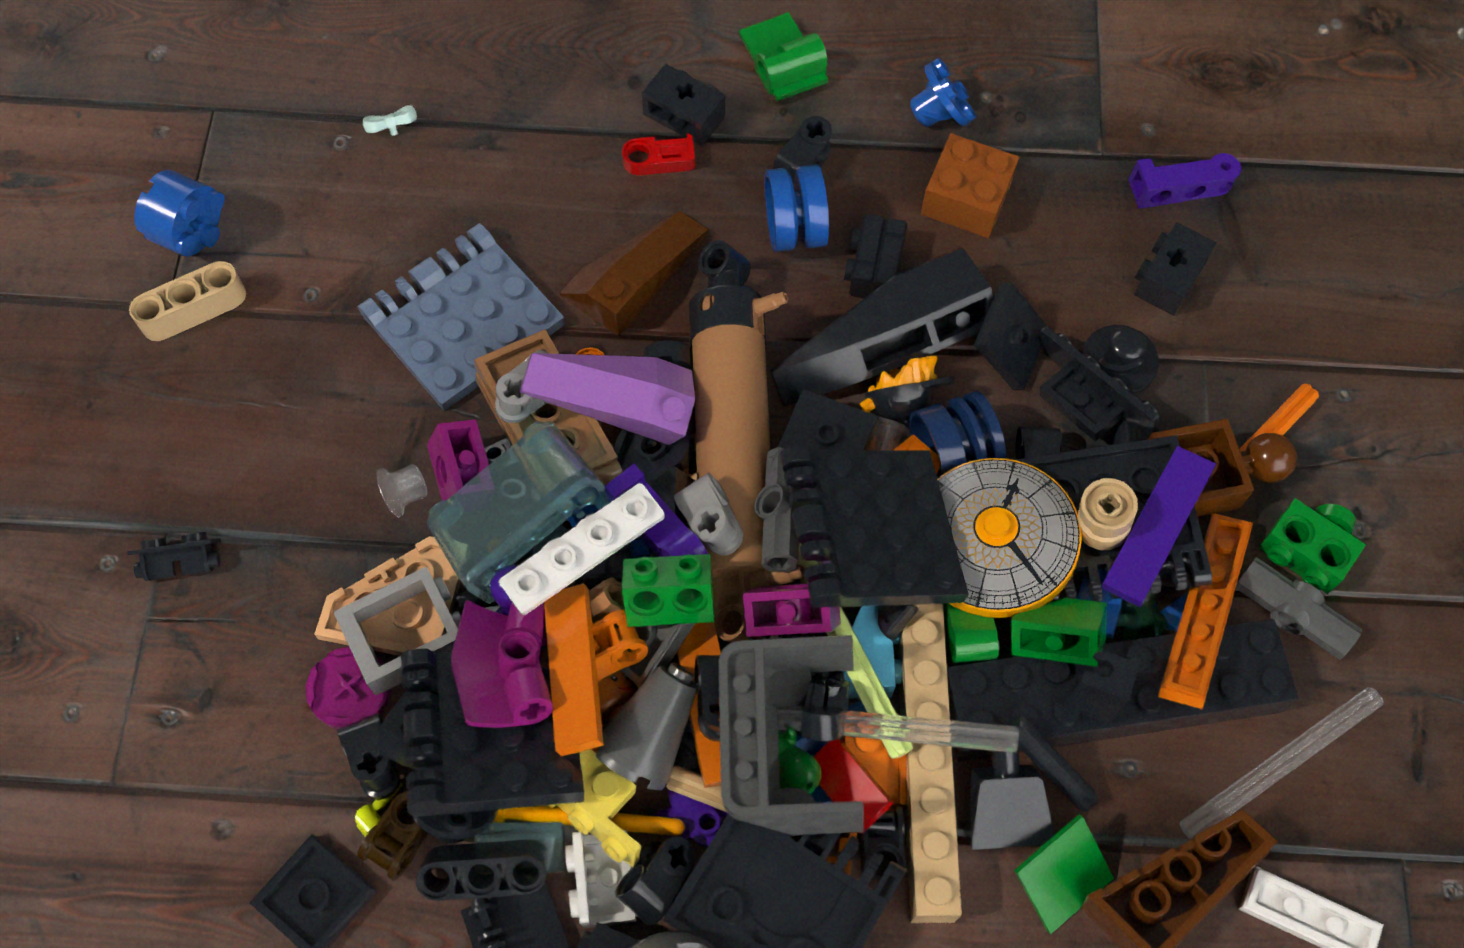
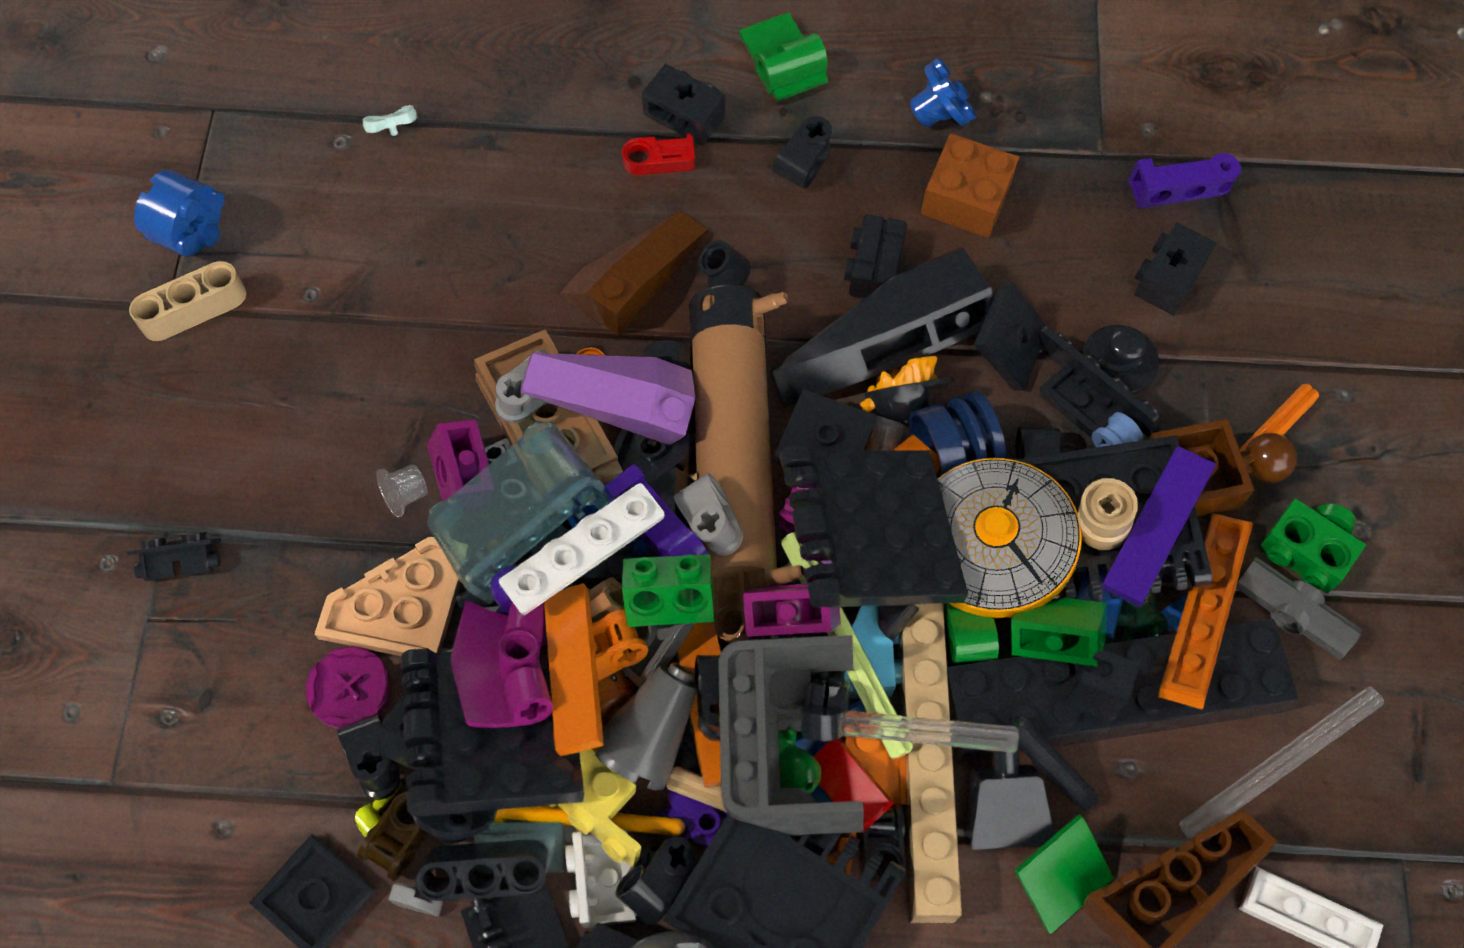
(350, 617): light grey window -> none
(409, 898): none -> light grey tile
(460, 315): sand blue hinge -> none
(772, 504): dark grey piece -> none
(796, 208): blue wheel -> none
(1118, 431): none -> medium blue wheel

